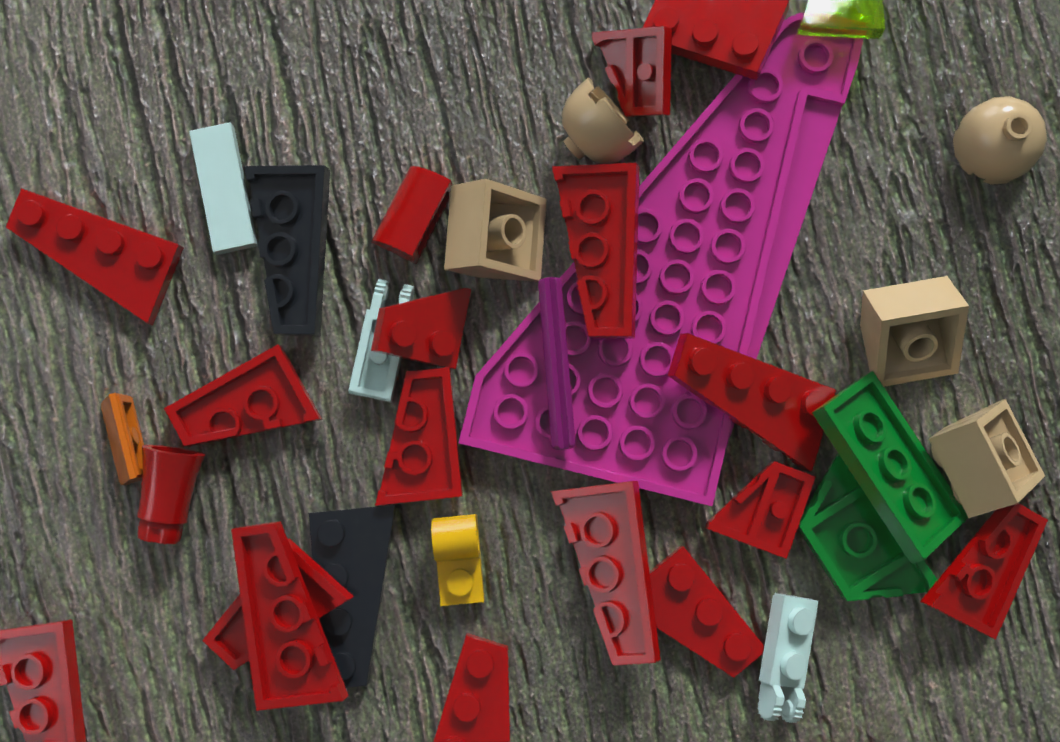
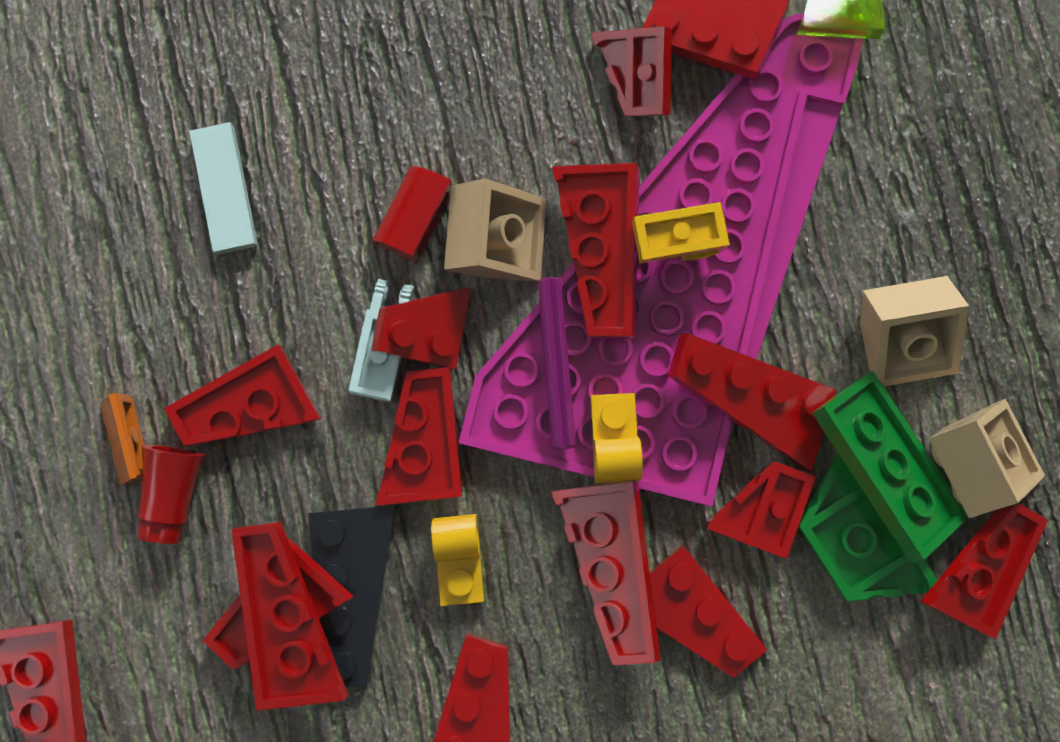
(107, 255): red wing -> none
(292, 232): black wing -> none
(597, 126): tan cylinder -> none
(615, 438): none -> yellow plate
(682, 233): none -> yellow plate
(786, 657): light aqua hinge -> none
(1000, 139): tan cylinder -> none

